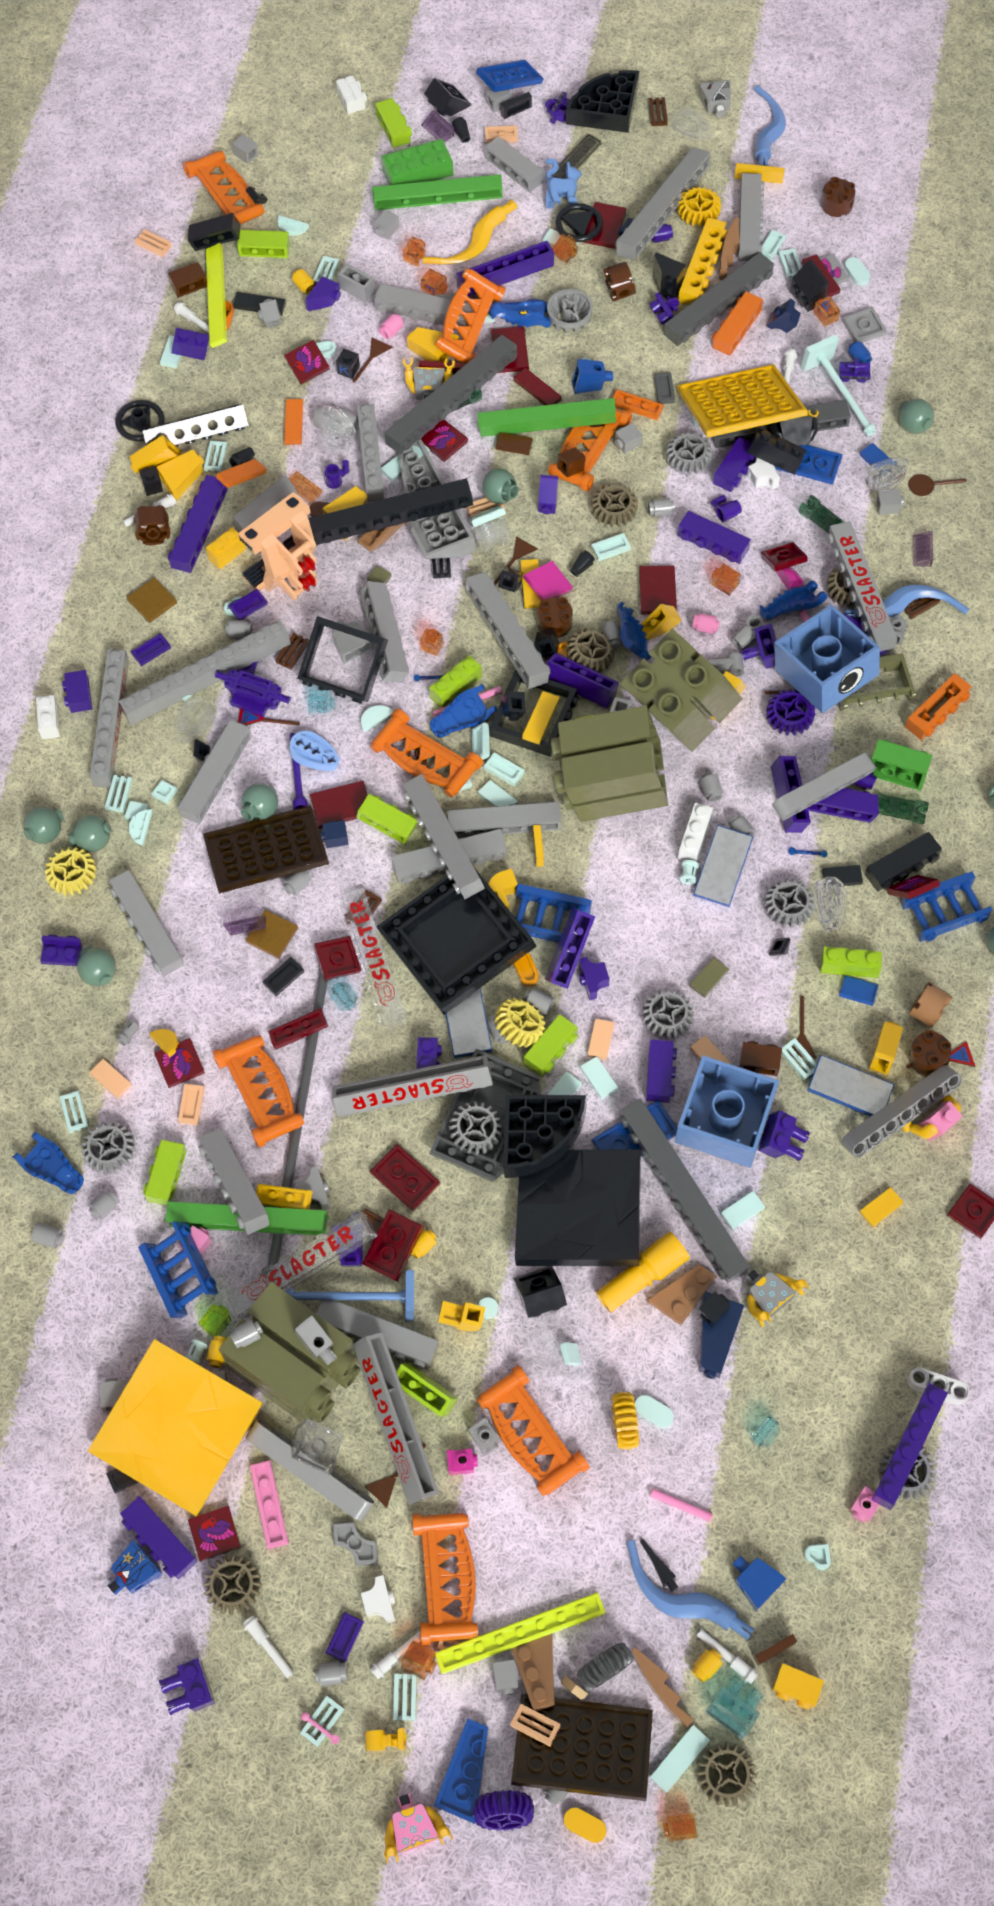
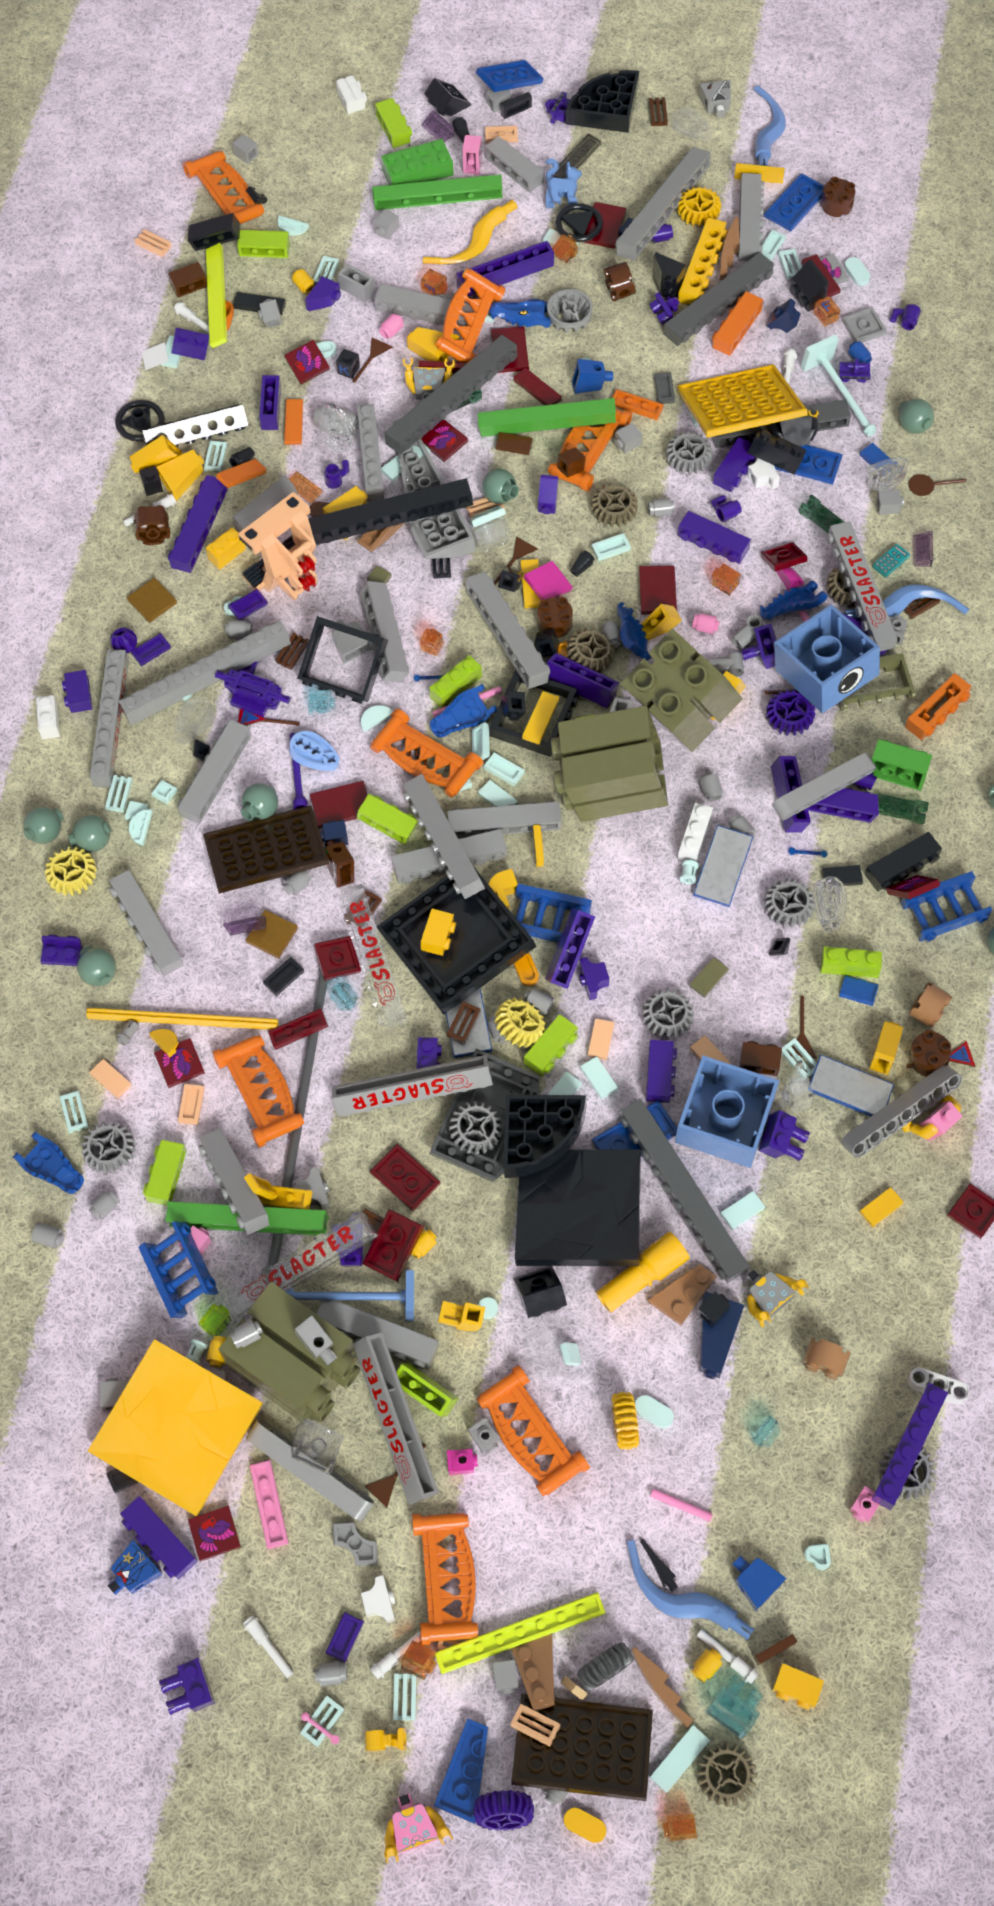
(123, 639): none -> dark purple piece
(155, 356): none -> white sticker
(182, 1018): none -> yellow axle
(238, 1576): dark tan gear -> none
(261, 1186): none -> yellow tile
(270, 402): none -> dark purple brick
(340, 856): none -> reddish brown torso
(414, 251): clear orange brick -> none
(437, 932): none -> yellow brick
(450, 1034): none -> reddish brown tile
(472, 154): none -> bright pink brick
(795, 202): none -> blue tile
(797, 1092): none -> clear slope
(826, 1357): none -> medium nougat brick
(891, 560): none -> teal tile
(909, 314): none -> dark purple piece

